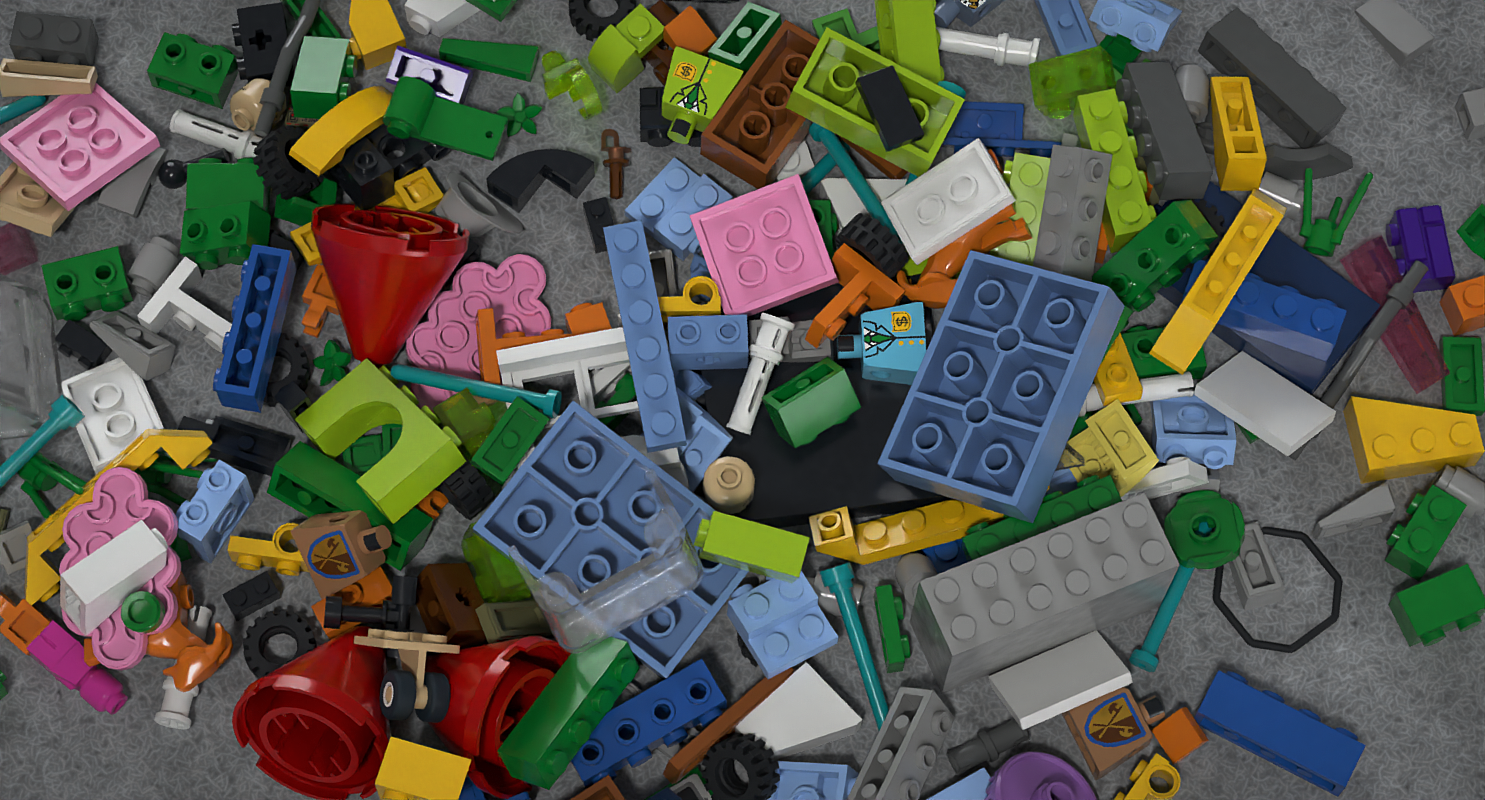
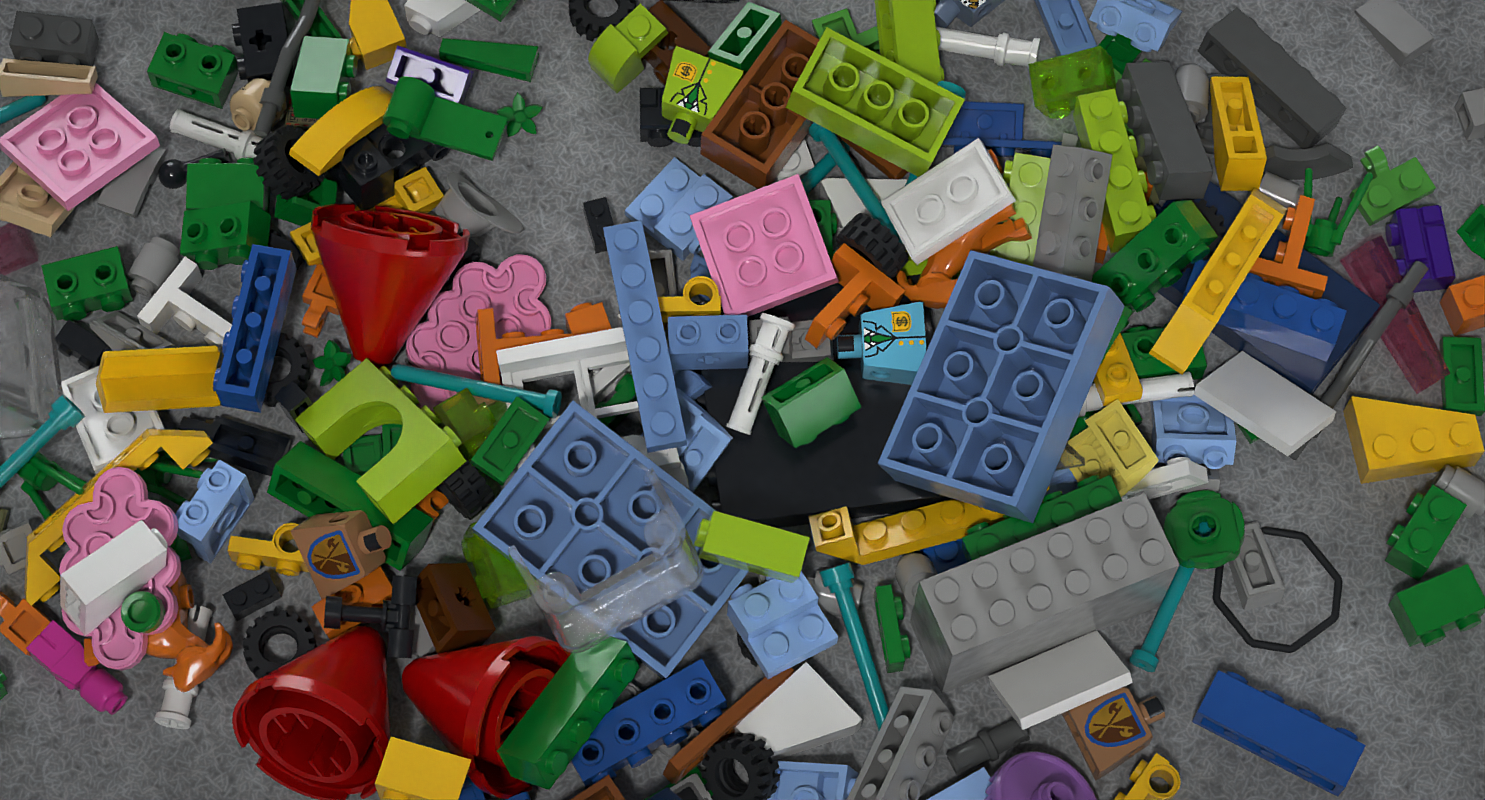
(157, 379): none -> yellow panel
(412, 687): plate -> none
(512, 621): olive tile -> none
(522, 175): black brick -> none
(570, 77): clear neon green piece -> none
(615, 163): piece -> none
(689, 32): orange slope -> none
(728, 485): tan head -> none
(889, 108): black tile -> none
(1179, 735): orange tile -> none
(1284, 267): none -> orange bracket
(1364, 512): light grey slope -> none
(1391, 188): none -> bright green plate

